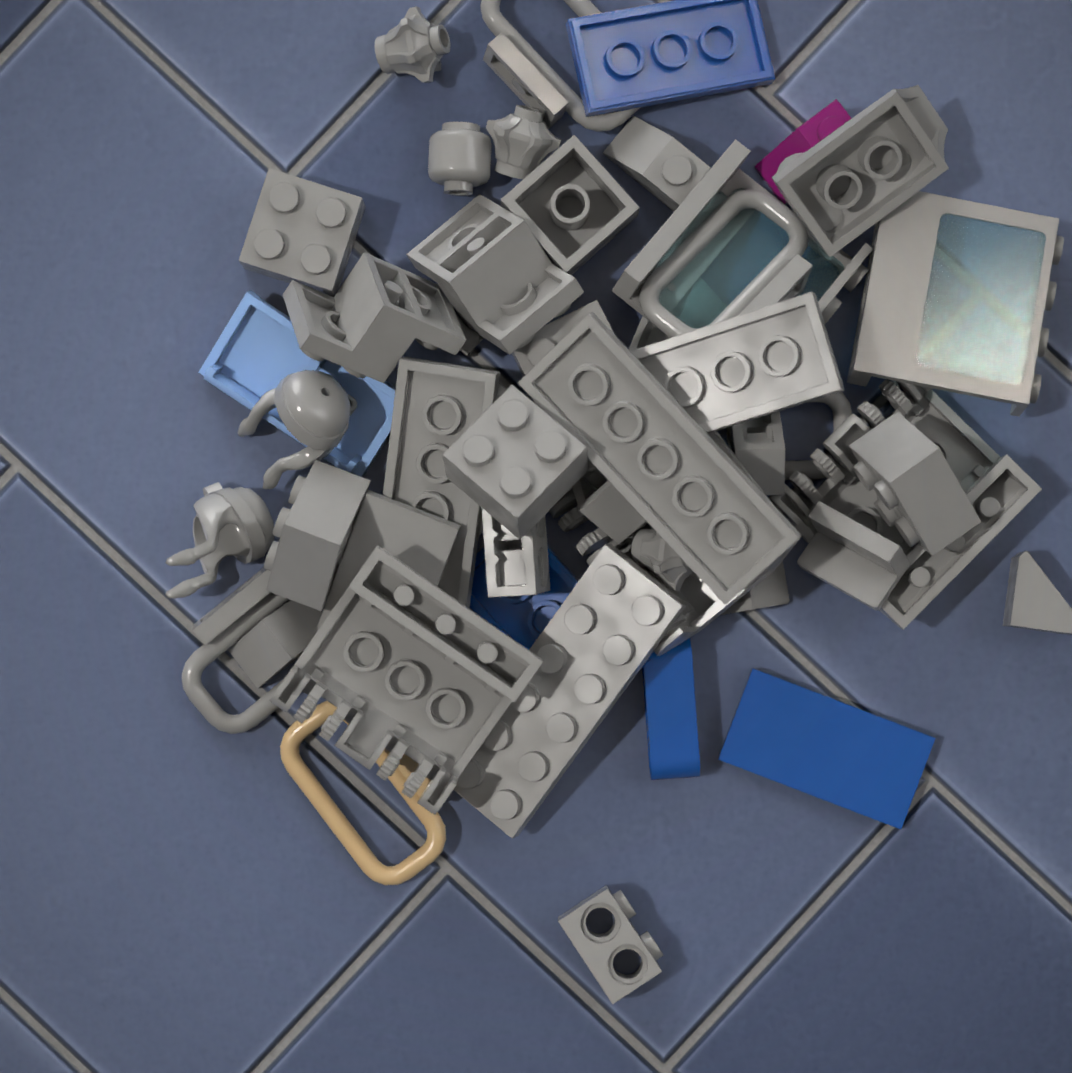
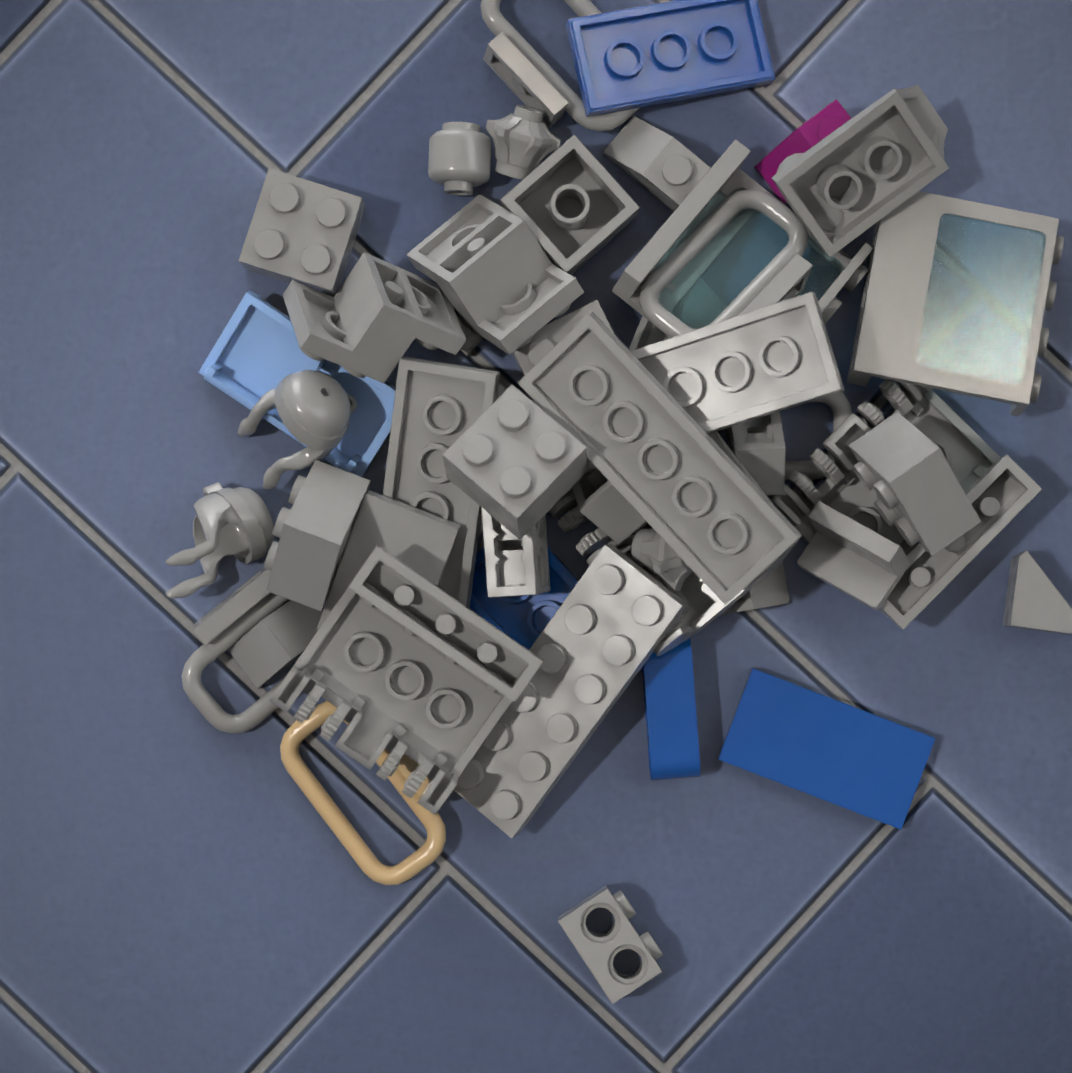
(413, 47): light grey rock -> none

